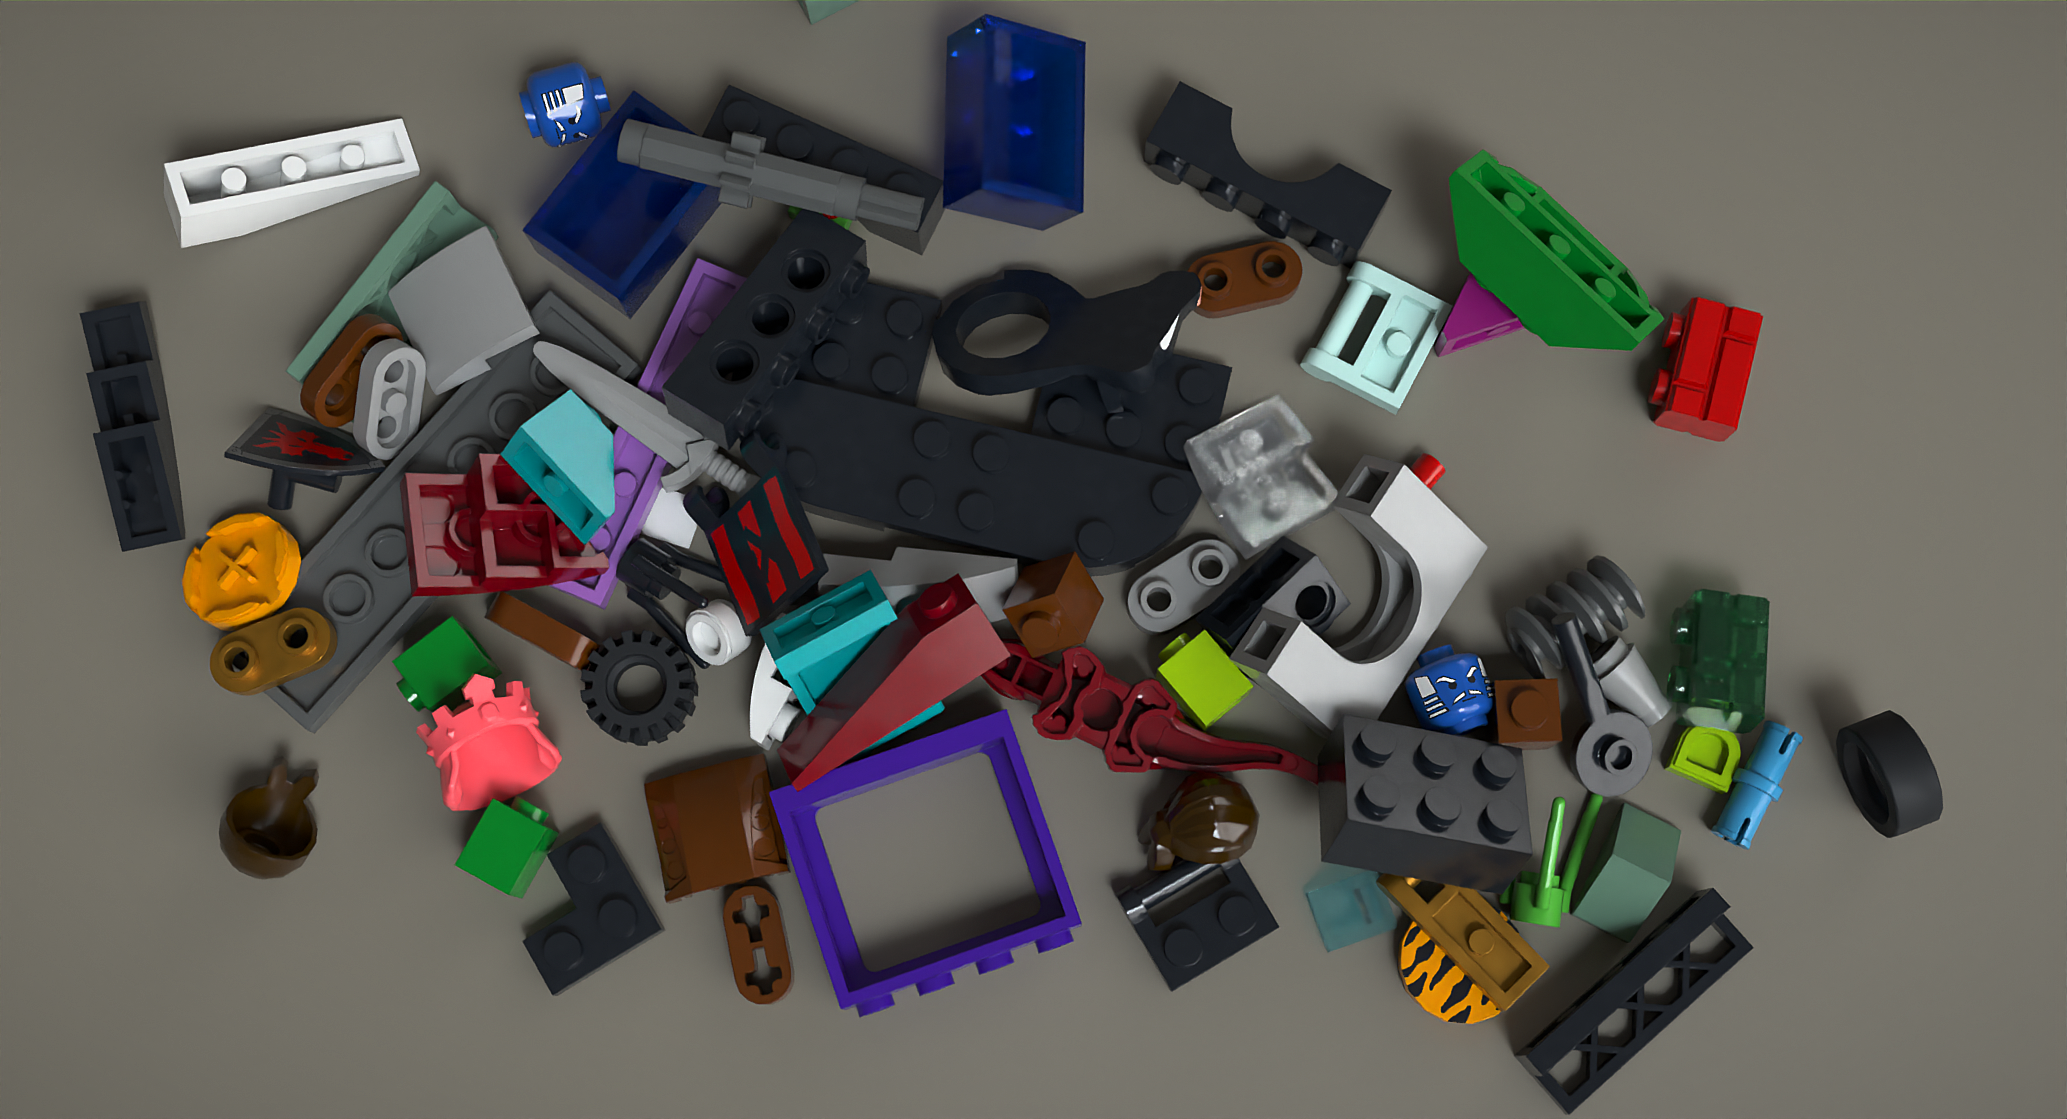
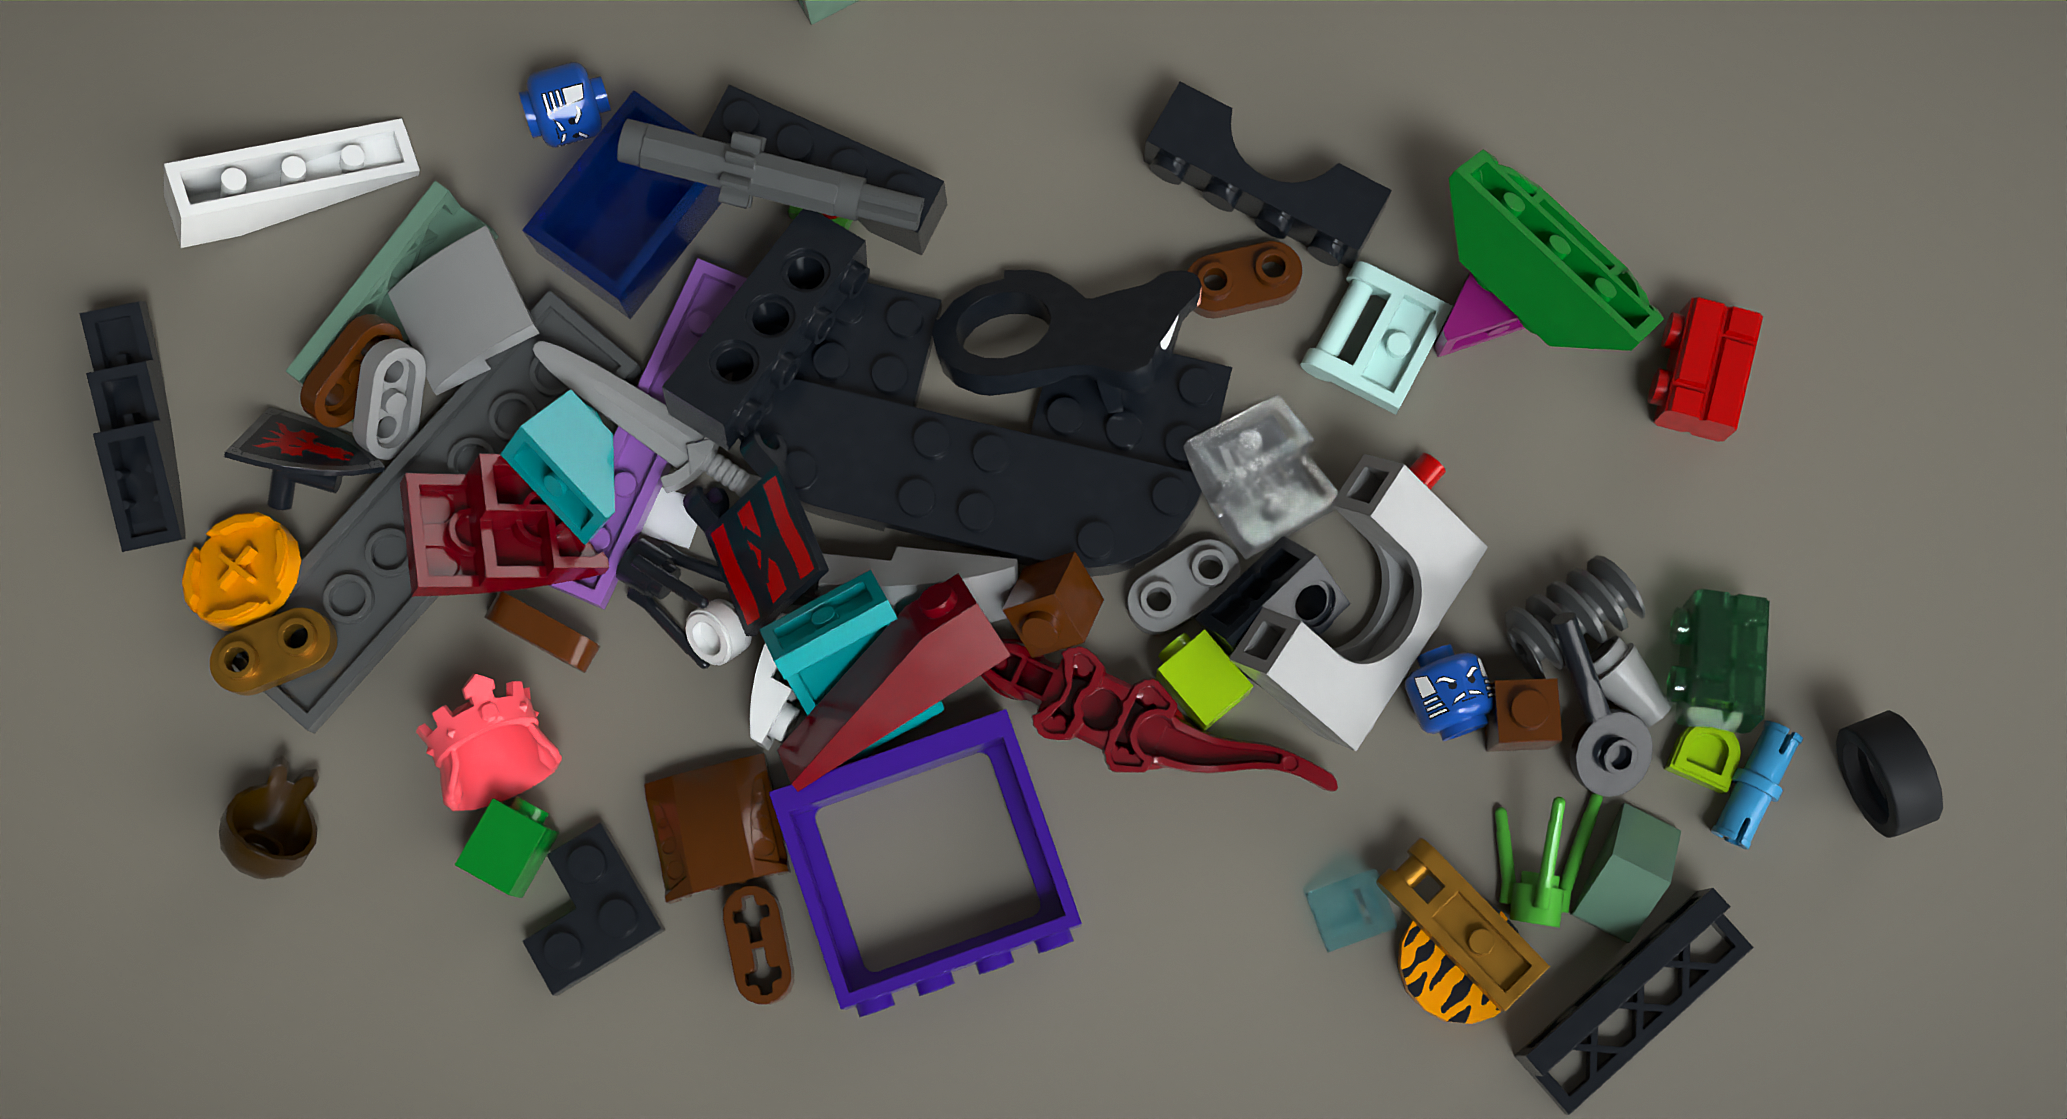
(441, 666): green brick -> none
(610, 665): black tyre -> none
(1014, 123): clear blue piece -> none
(1203, 822): dark brown piece -> none
(1205, 931): black plate -> none
(1423, 805): black piece -> none

